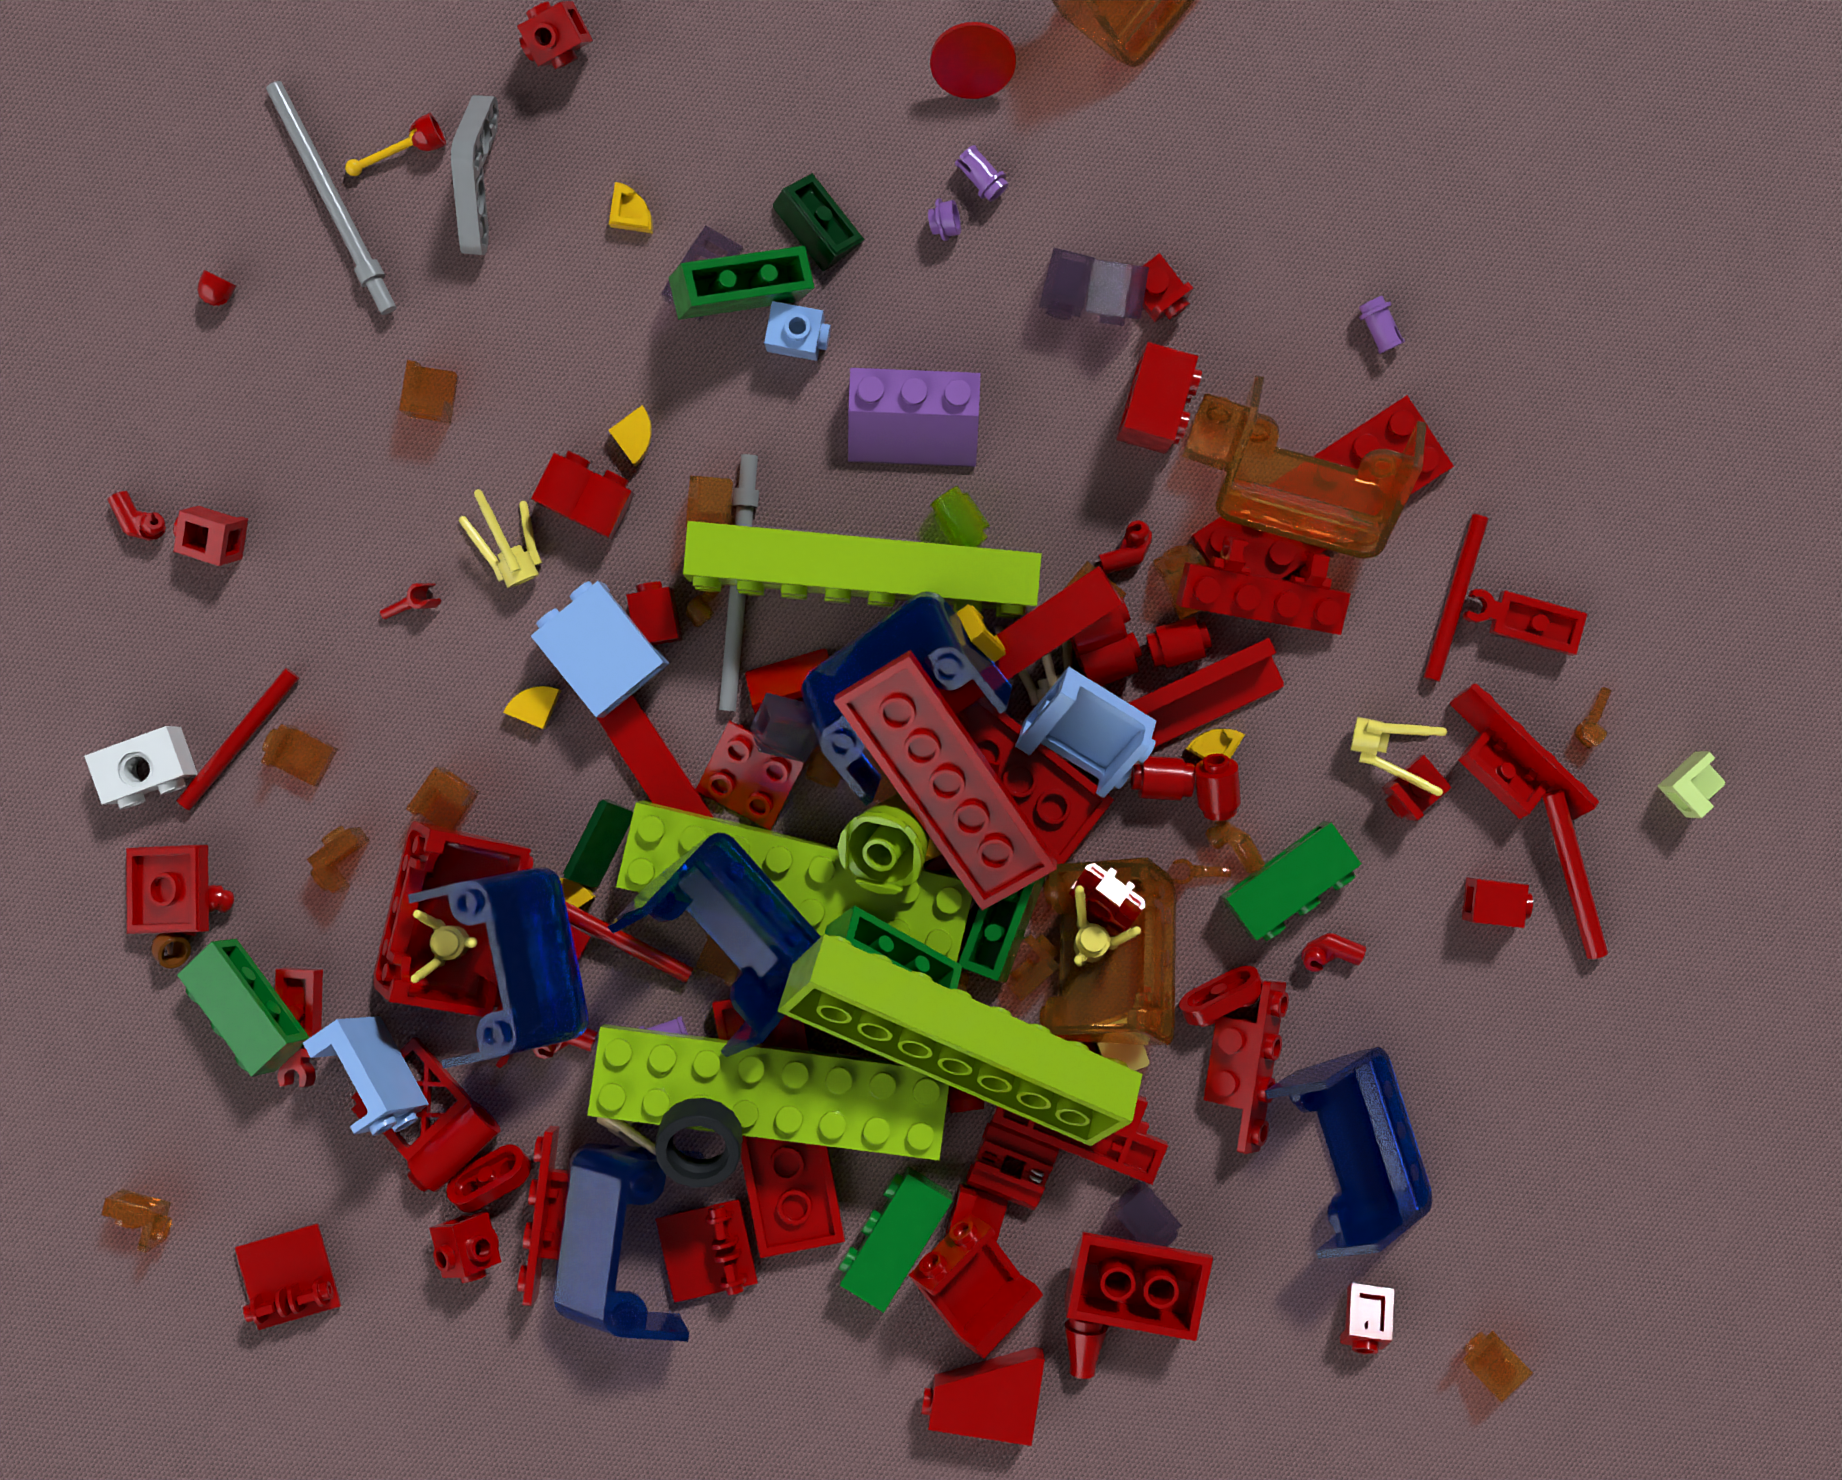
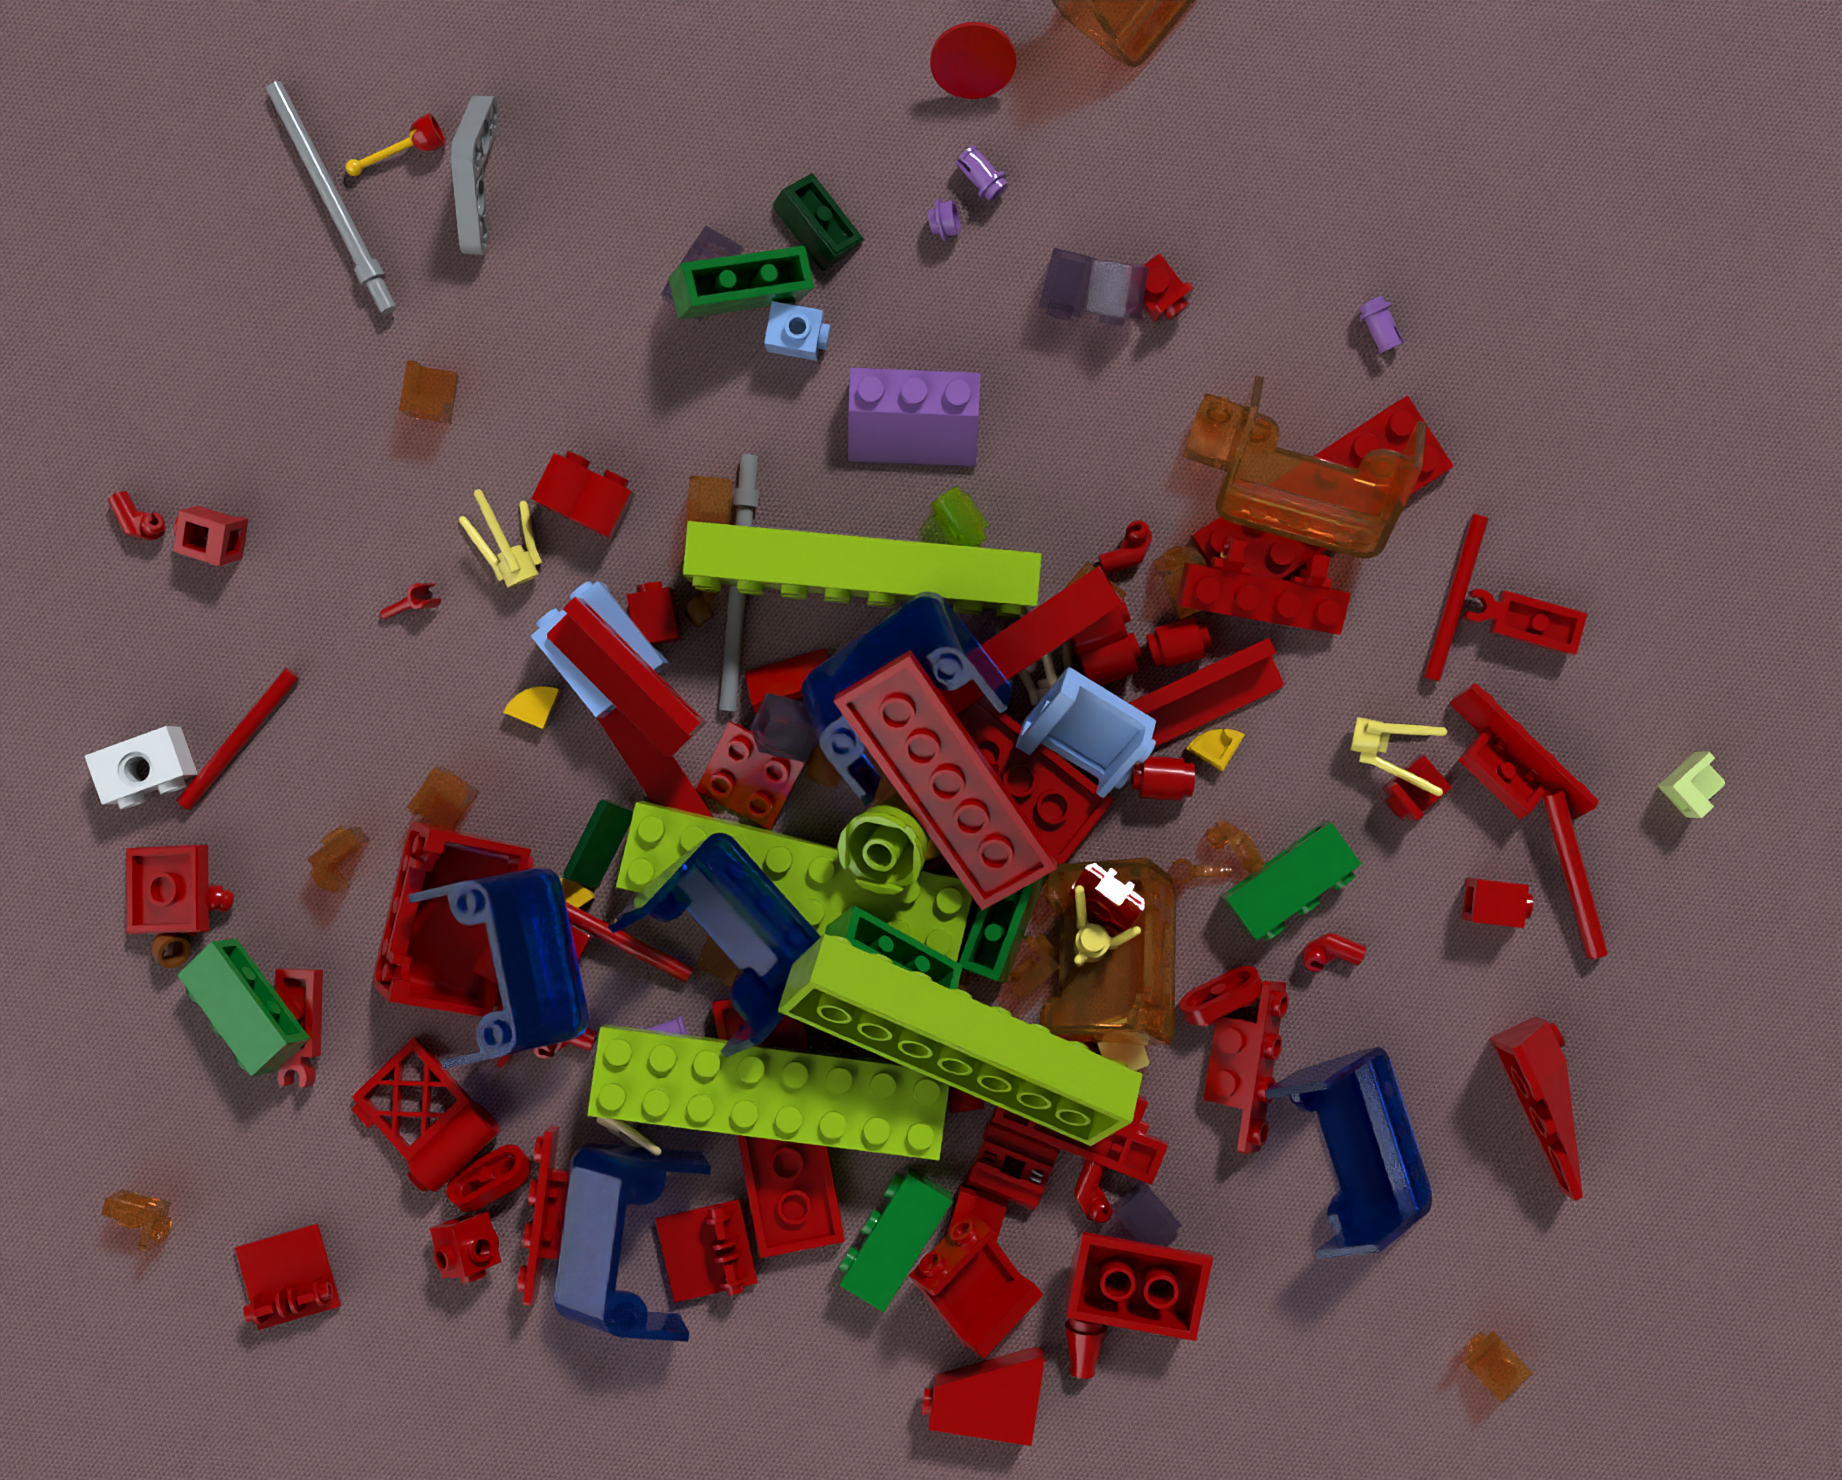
(214, 289): red hinge -> none
(298, 753): clear orange bracket -> none
(374, 1069): light blue panel -> none
(446, 944): light yellow plant -> none
(553, 34): red brick -> none
(625, 678): none -> red panel
(629, 210): yellow tile -> none
(634, 434): yellow tile -> none
(694, 1171): black tyre -> none
(979, 635): yellow tile -> none
(1090, 1195): none -> red arm
(1157, 398): red brick -> none
(1218, 787): red brick -> none
(1368, 1318): bracket -> none
(1541, 1083): none -> red wedge
(1589, 730): clear orange hand -> none

